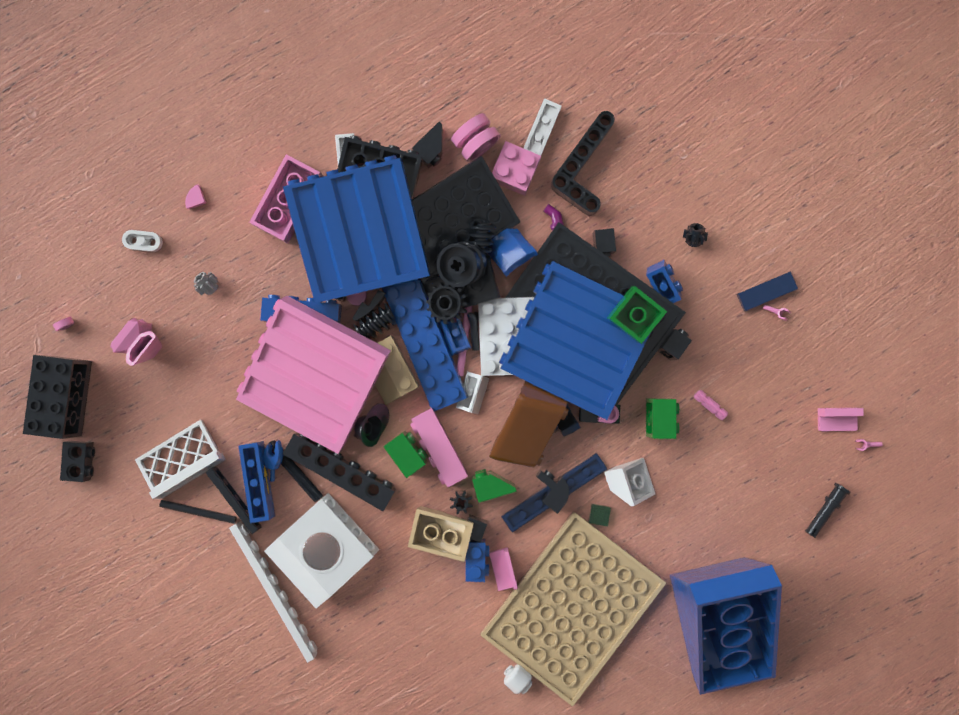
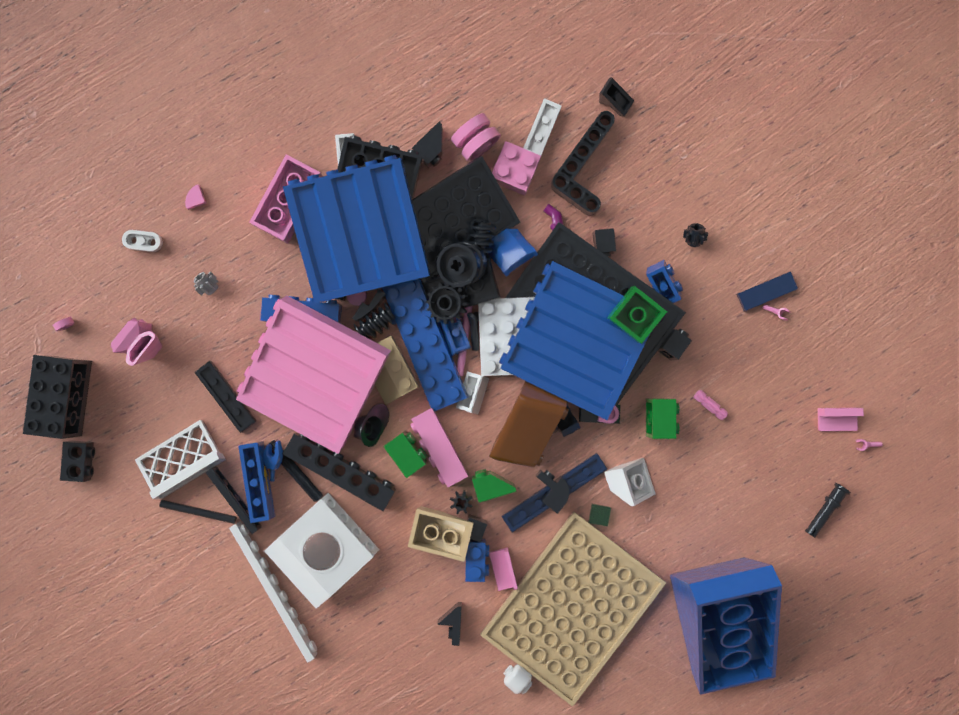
(225, 396): none -> black tile
(453, 618): none -> black slope
(615, 97): none -> black slope

